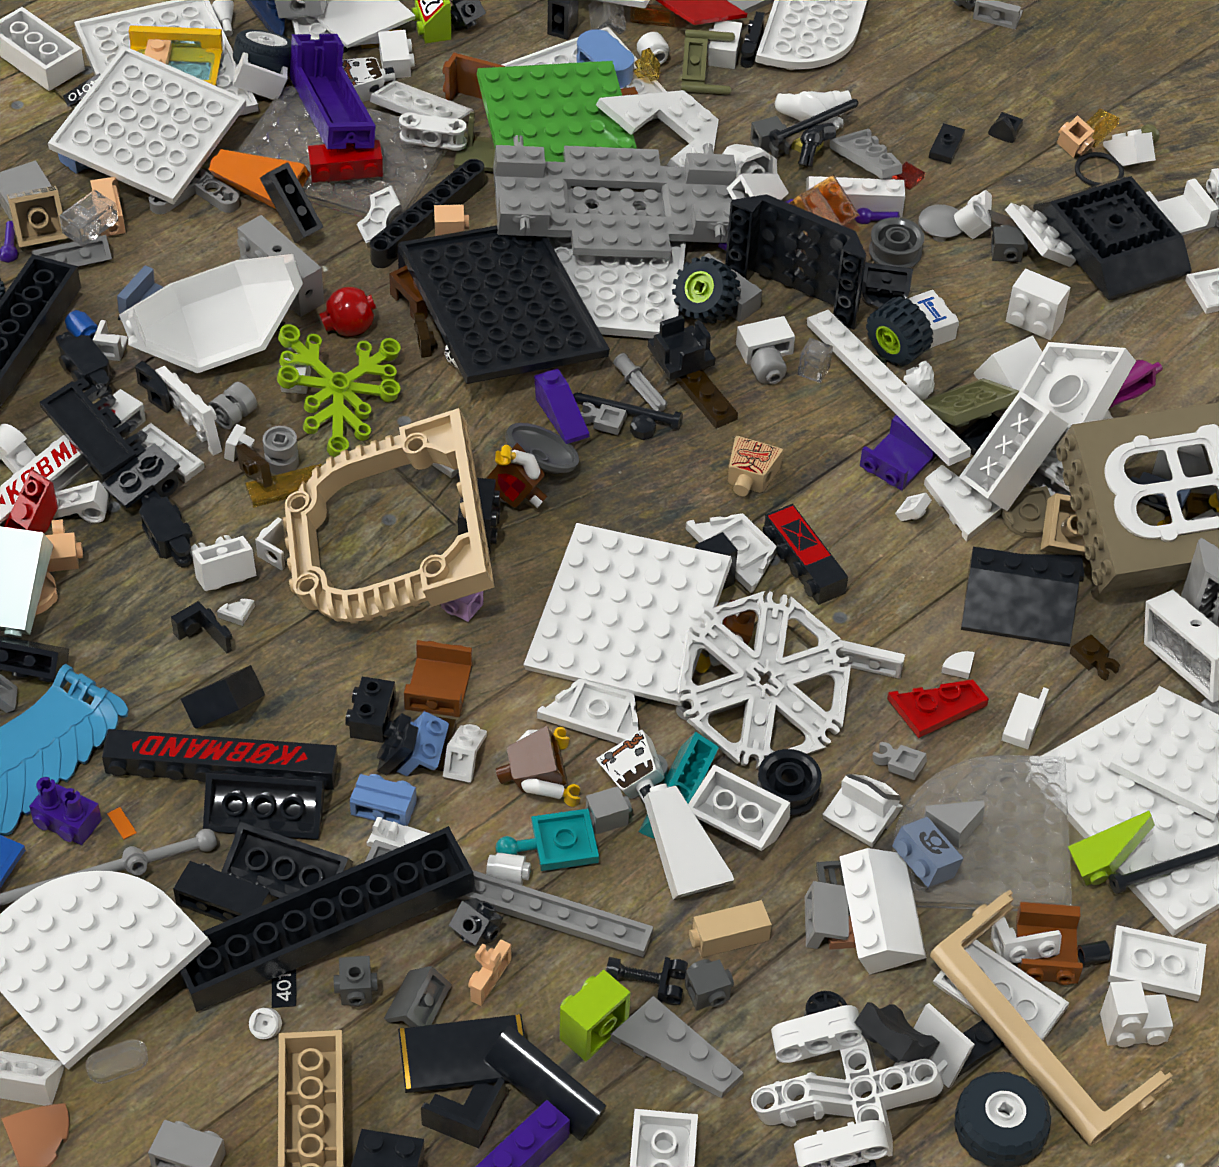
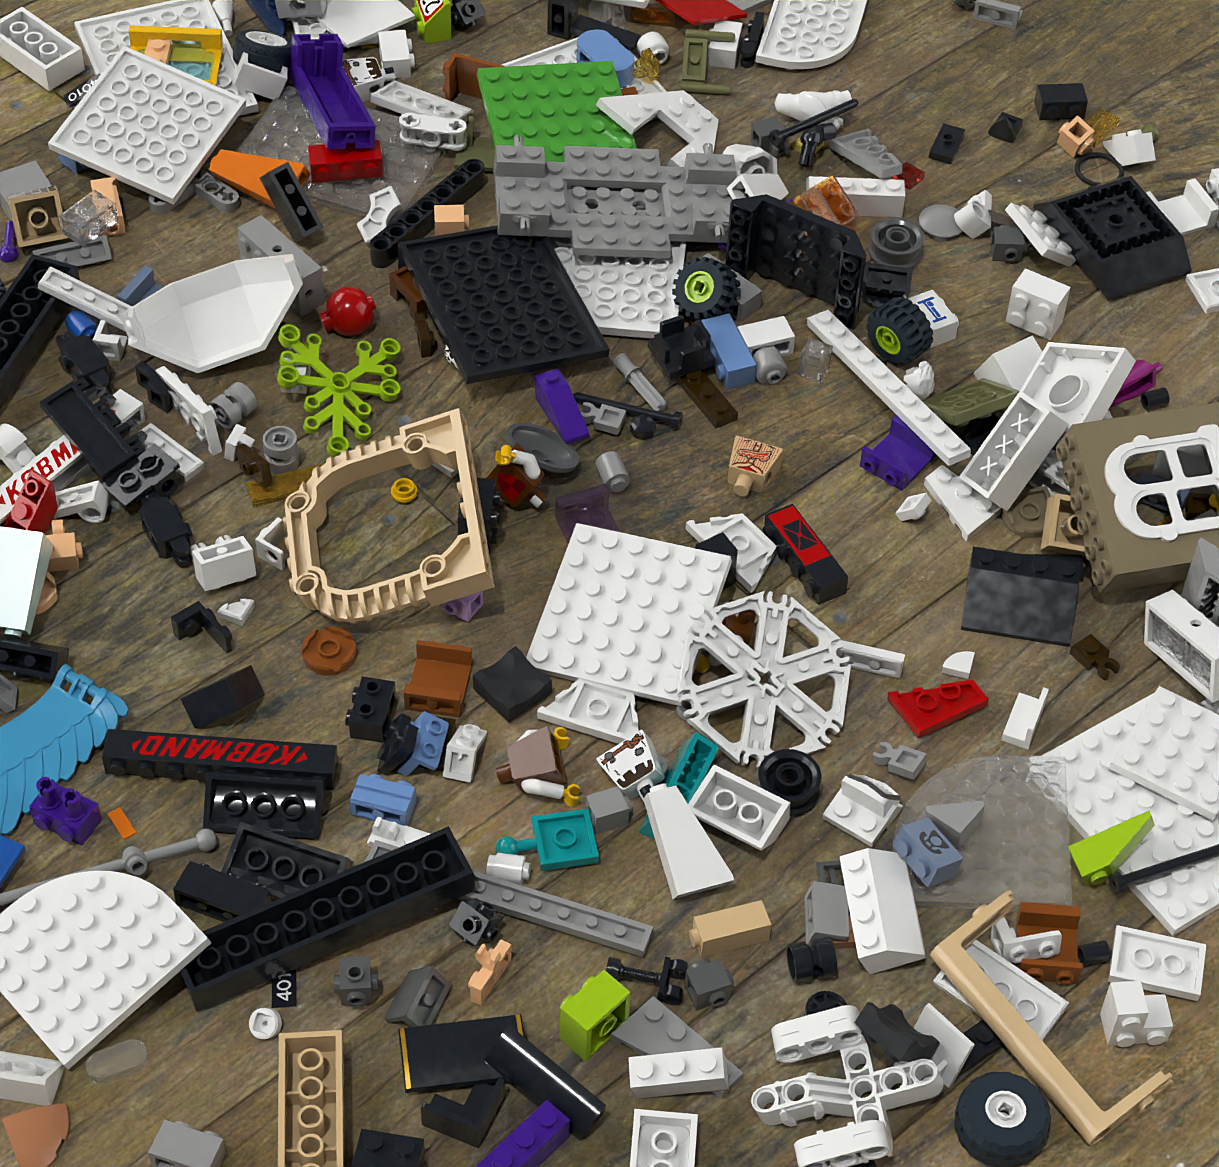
(83, 296): none -> white tile
(329, 651): none -> dark orange tile
(403, 490): none -> yellow plate
(512, 684): none -> black brick
(586, 508): none -> clear purple bracket
(613, 471): none -> light grey brick
(625, 37): none -> black tile
(678, 1073): none -> white brick
(733, 360): none -> medium blue brick
(811, 960): none -> black wheel
(867, 216): dark purple bar -> none
(1060, 101): none -> black brick
(1155, 398): none -> black hinge

